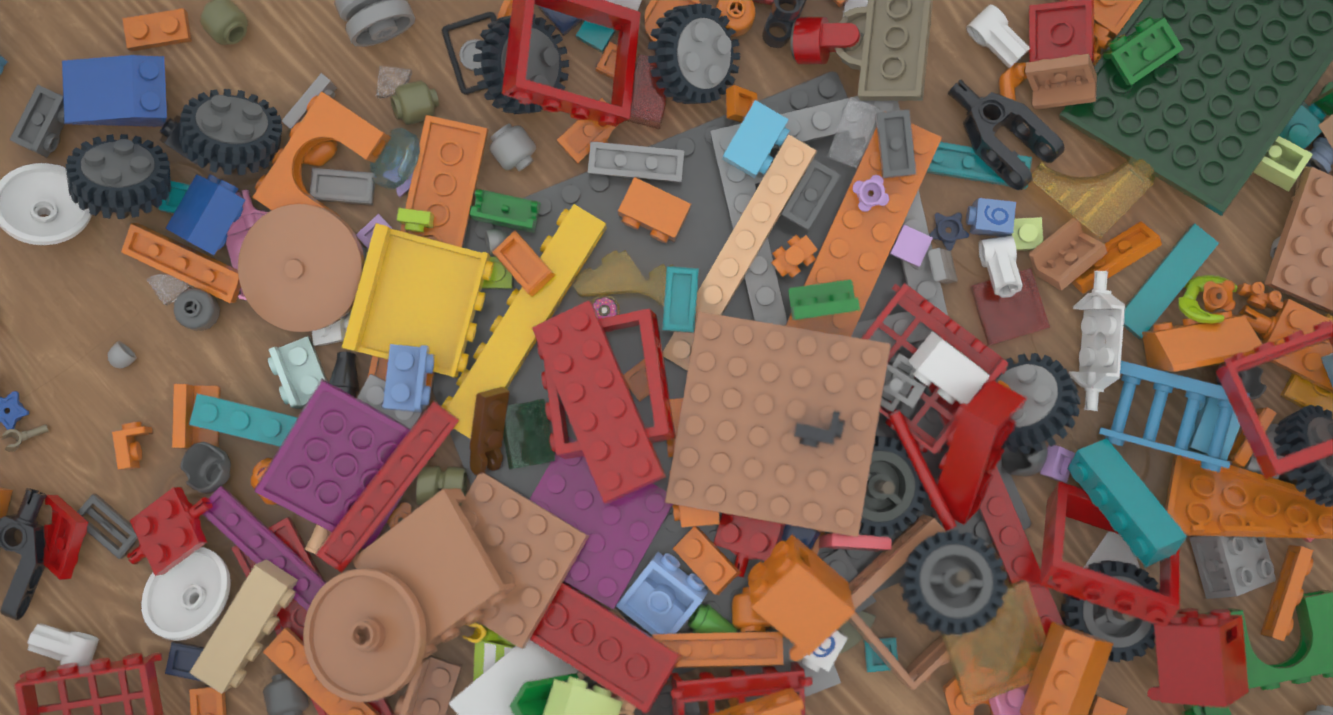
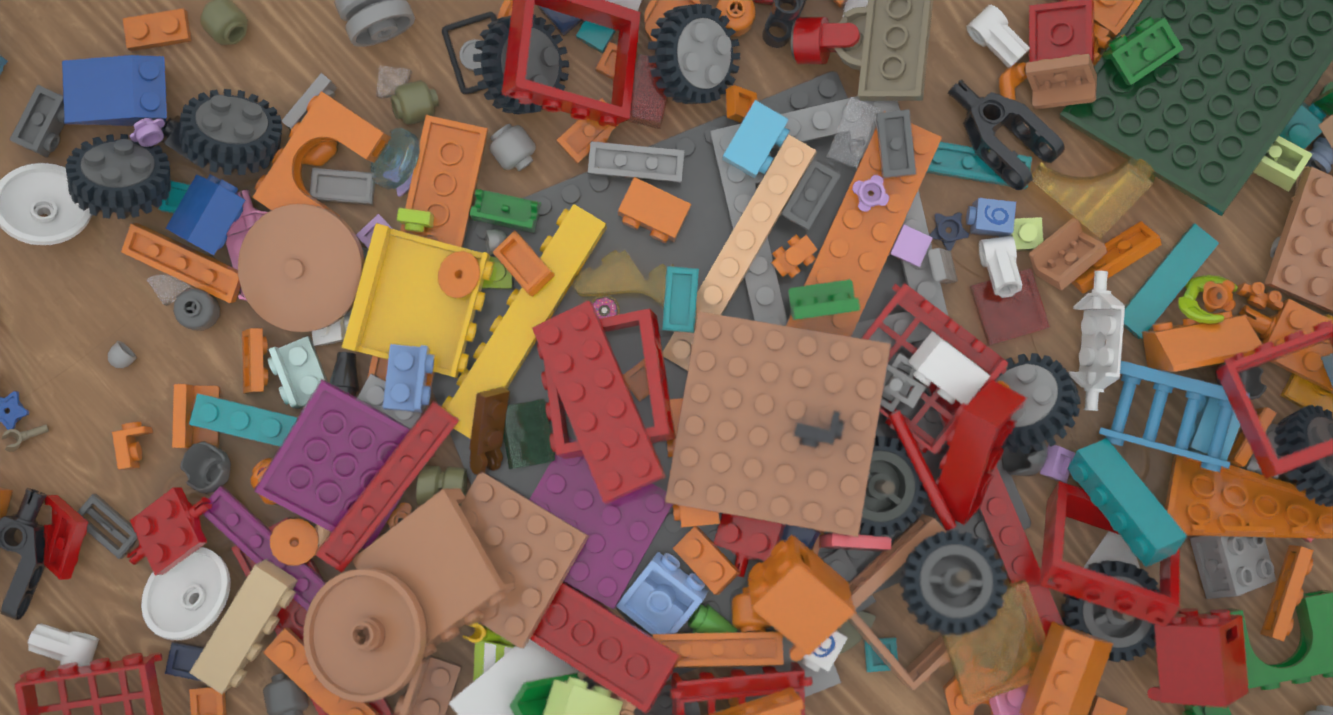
(148, 132): none -> lavender plate
(253, 348): none -> orange plate
(294, 542): none -> orange piece
(459, 274): none -> orange piece

